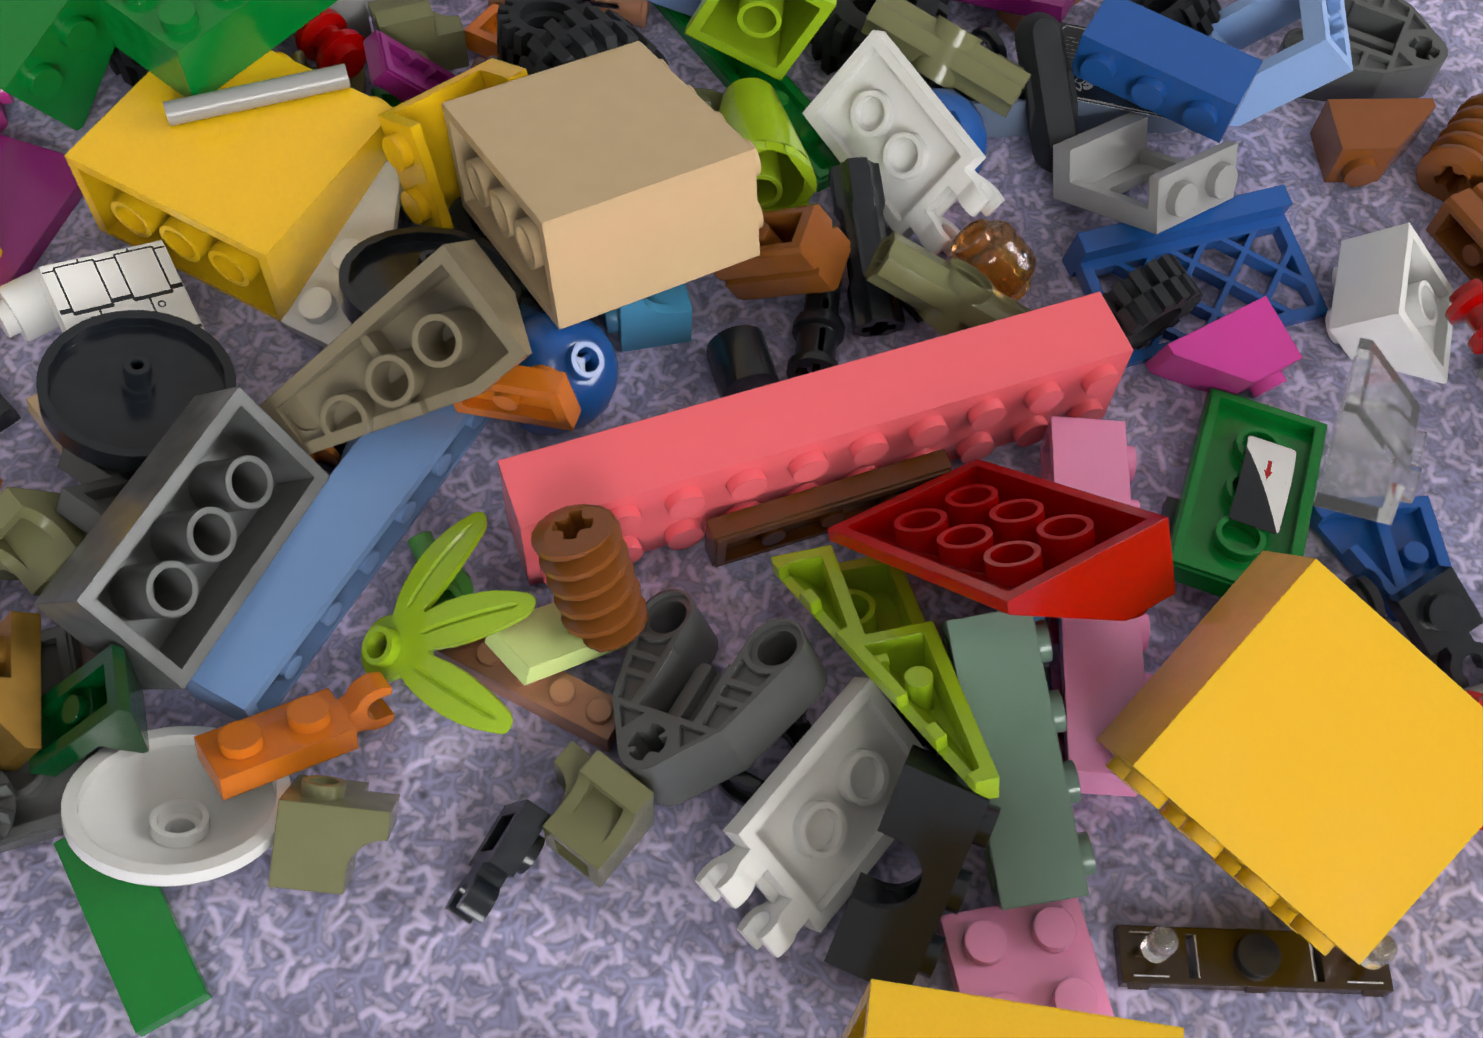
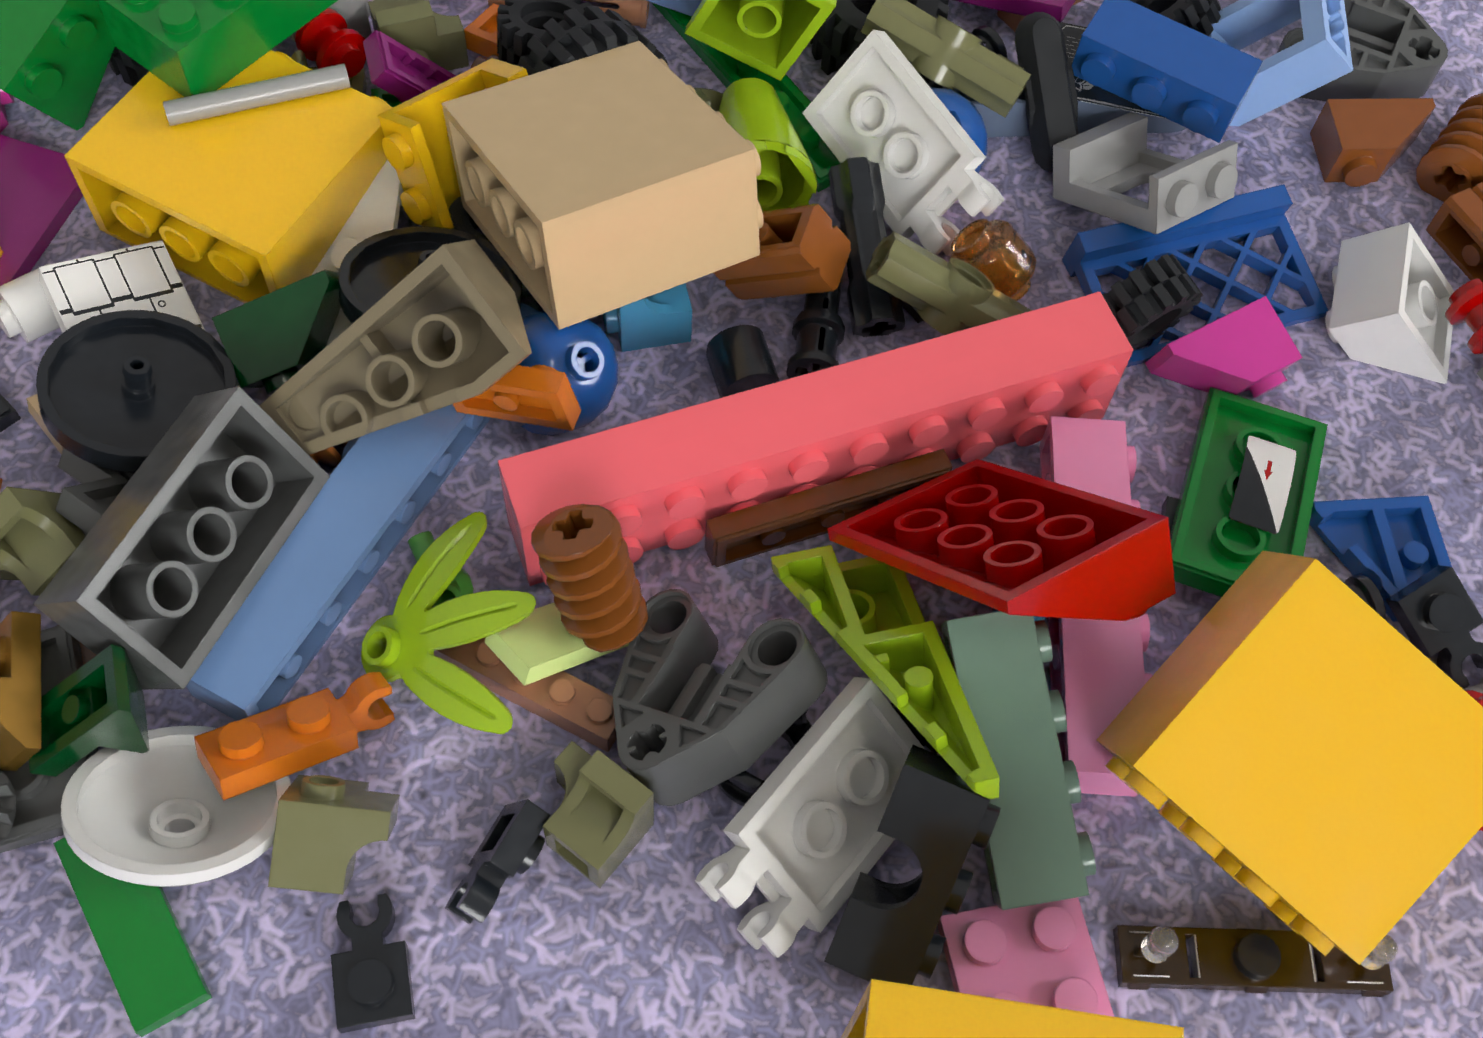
(280, 330): none -> dark green slope
(375, 977): none -> black plate
(1372, 442): clear slope -> none

